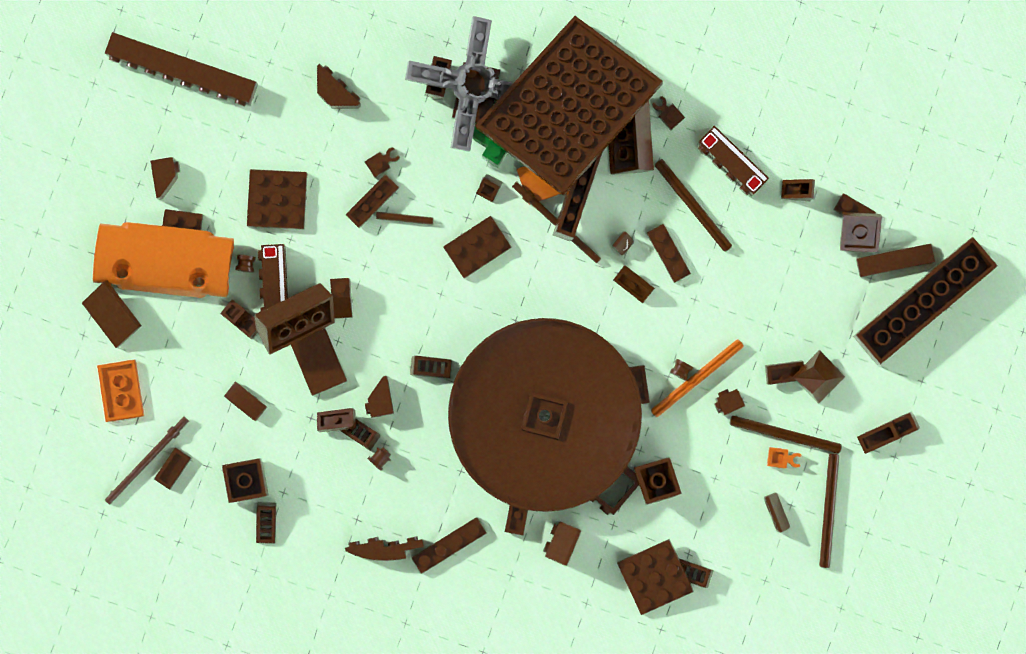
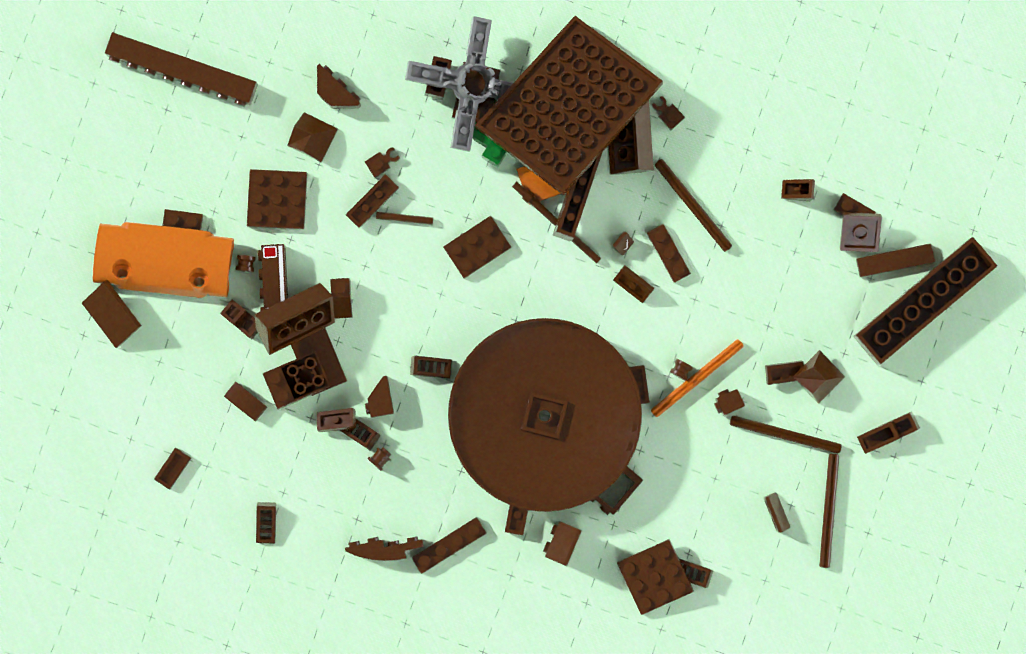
(120, 390): orange tile -> none
(164, 174): reddish brown slope -> none
(173, 432): reddish brown bar -> none
(245, 480): reddish brown brick -> none
(296, 380): none -> reddish brown slope
(312, 137): none -> reddish brown slope
(489, 187): reddish brown slope -> none
(658, 481): reddish brown slope -> none
(732, 161): reddish brown brick -> none
(779, 458): orange plate -> none

